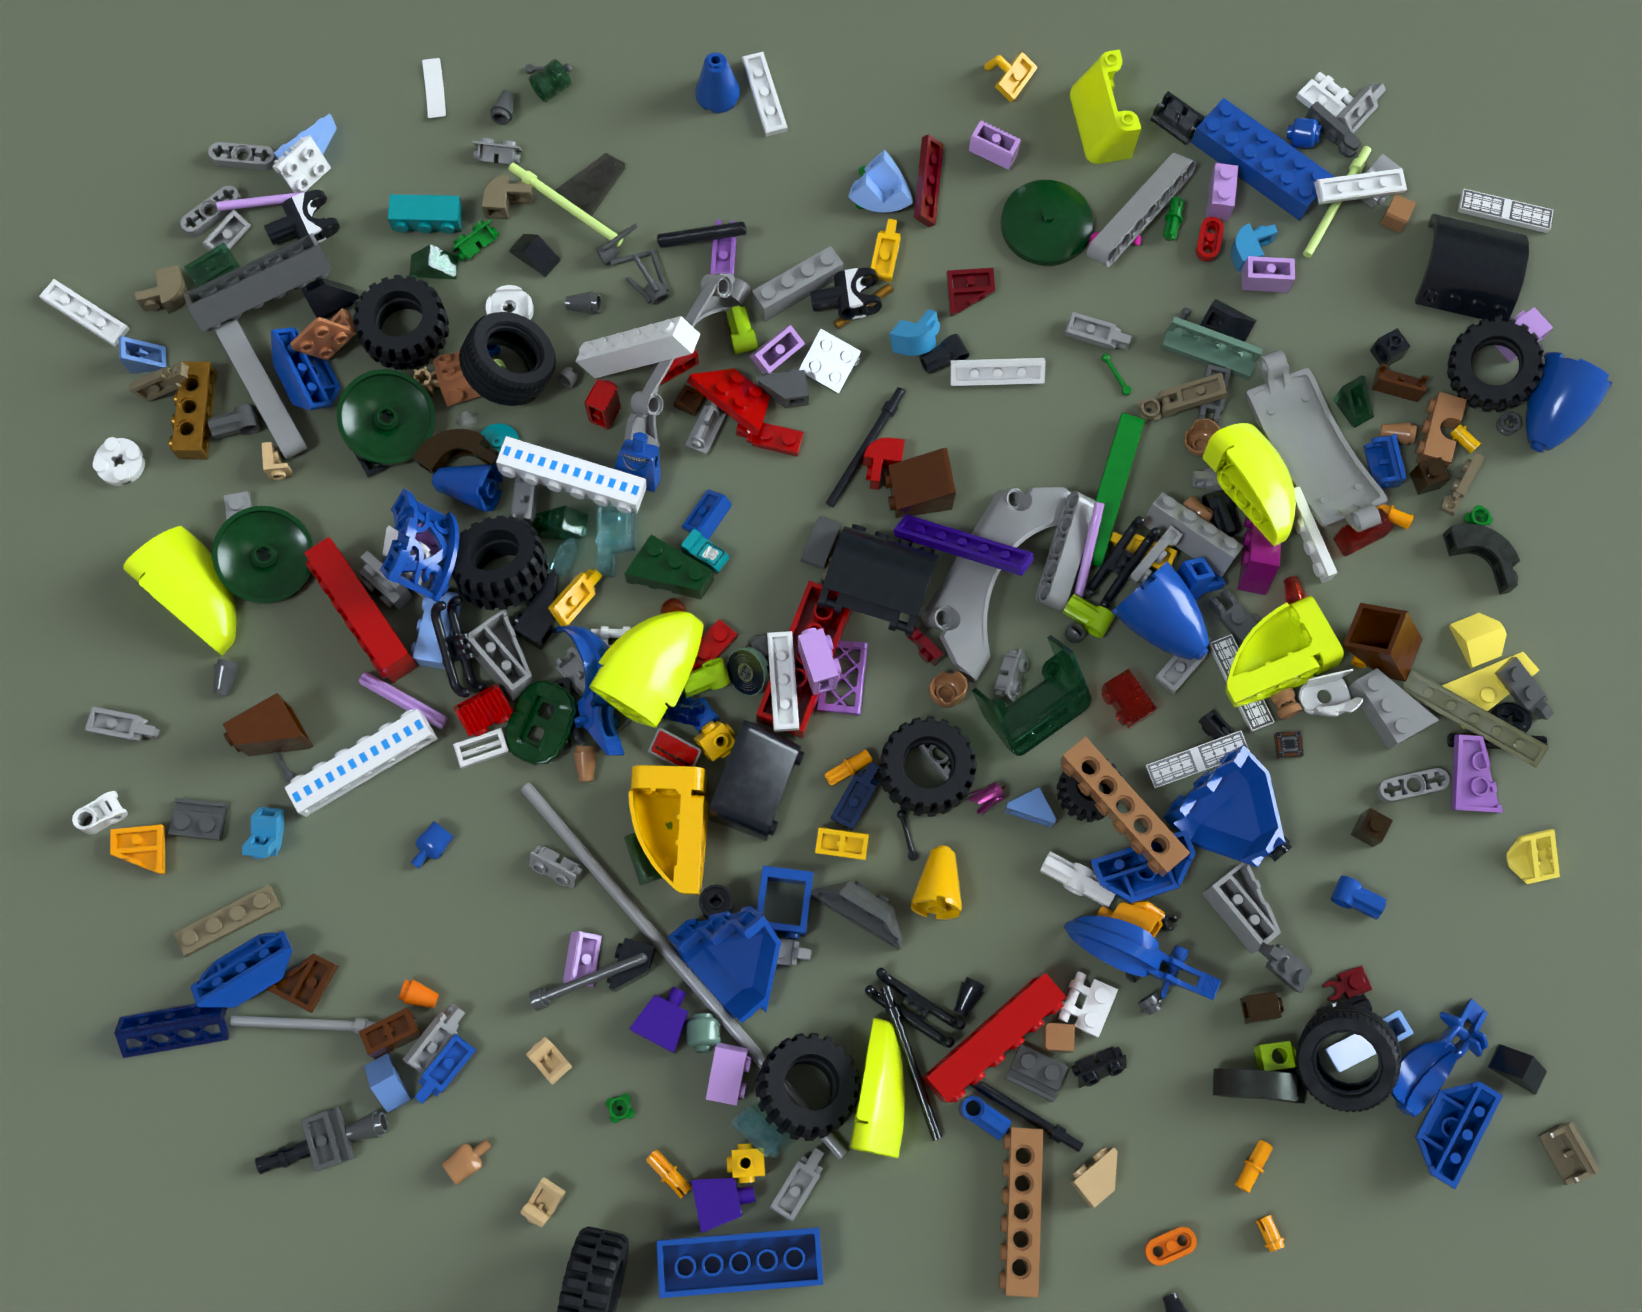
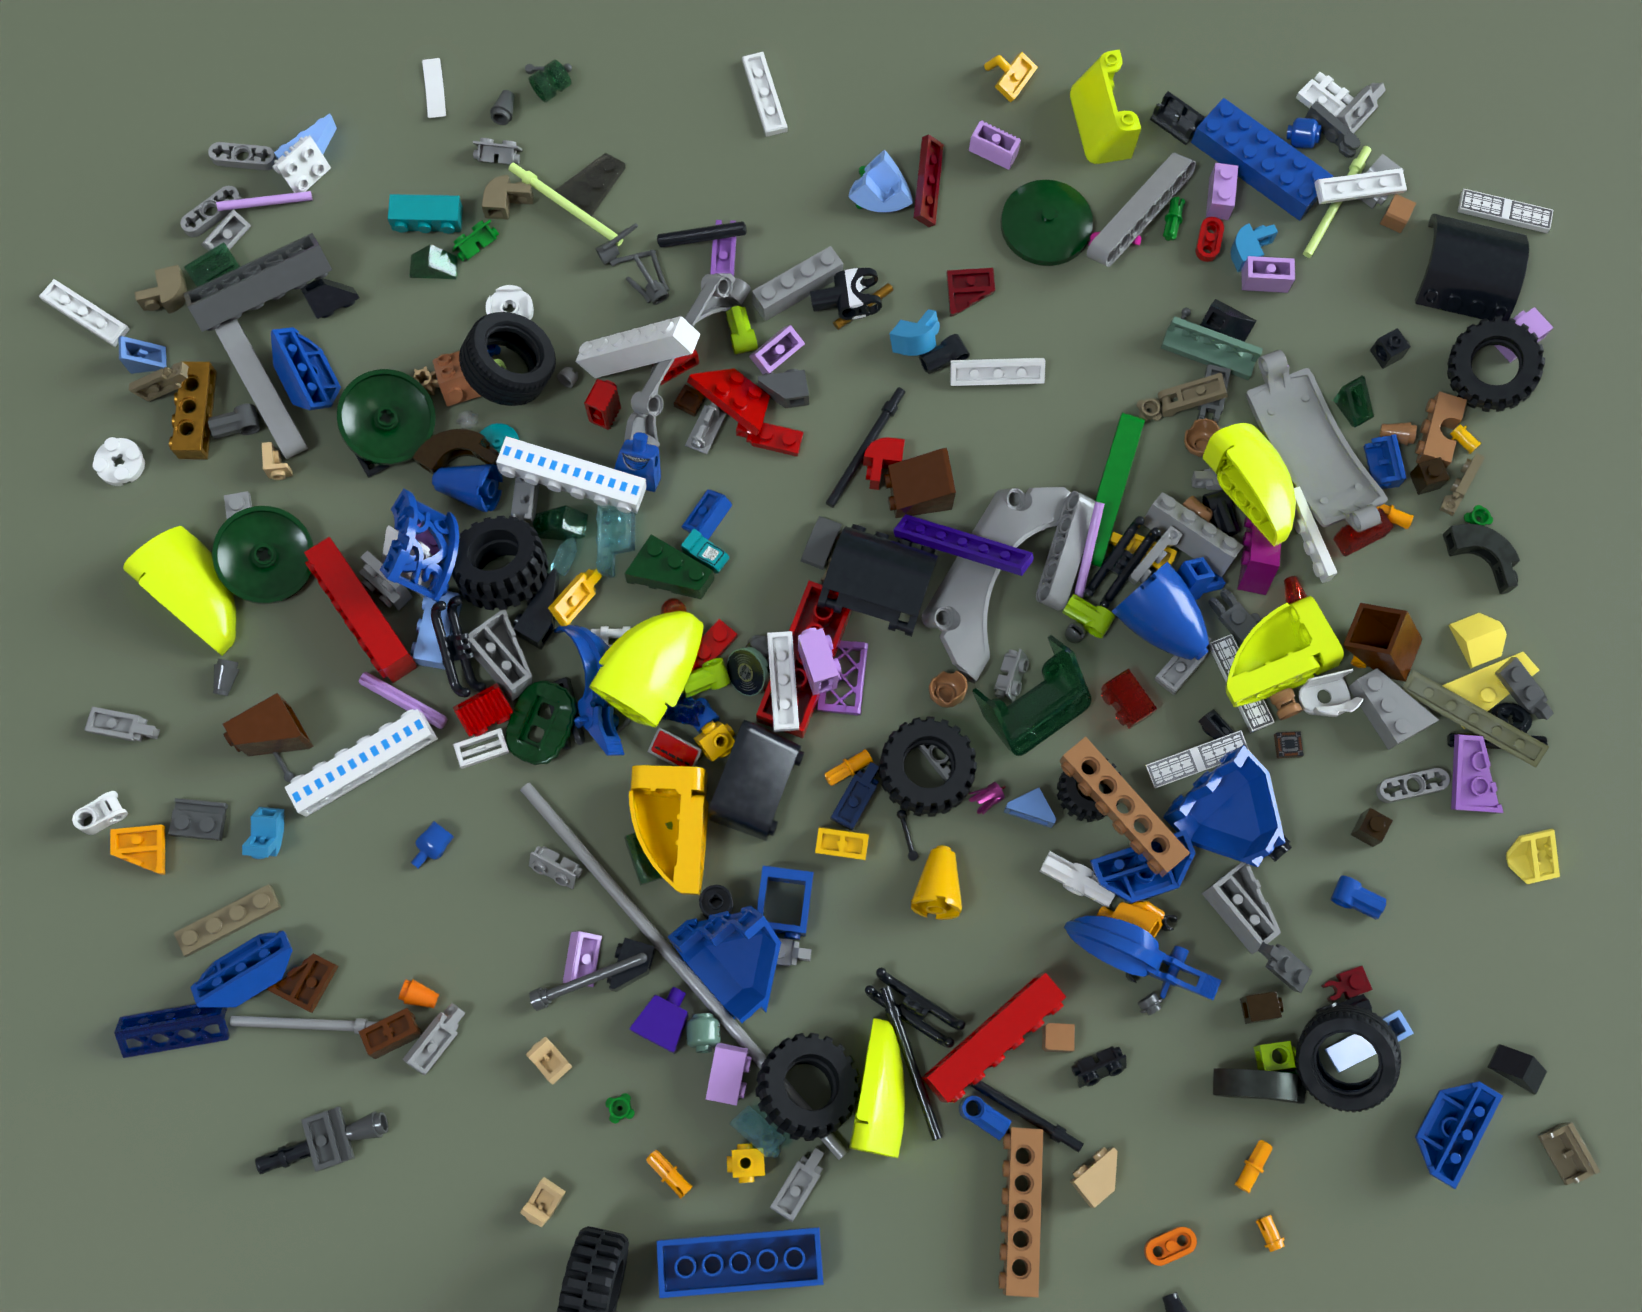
(300, 219): black connector -> none
(324, 336): nougat bracket -> none
(387, 1083): medium blue slope -> none
(393, 296): black tyre -> none
(444, 1068): blue hinge -> none
(465, 1161): medium nougat piece -> none
(535, 253): black slope -> none
(573, 668): light grey hinge -> none
(584, 302): dark grey cone -> none
(585, 762): medium nougat cone -> none
(717, 85): blue cone -> none
(719, 1201): dark purple torso -> none
(830, 360): white hinge -> none
(862, 909): dark grey wedge -> none
(886, 252): yellow hinge -> none
(927, 649): dark red plate -> none
(968, 996): black cone -> none
(1036, 1073): dark grey plate -> none
(1094, 1008): white plate -> none
(1096, 332): light grey hinge -> none
(1126, 389): green hinge -> none
(1399, 384): reddish brown hinge -> none
(1429, 1065): blue piece -> none
(1504, 429): dark grey bush -> none
(1563, 400): blue cylinder -> none

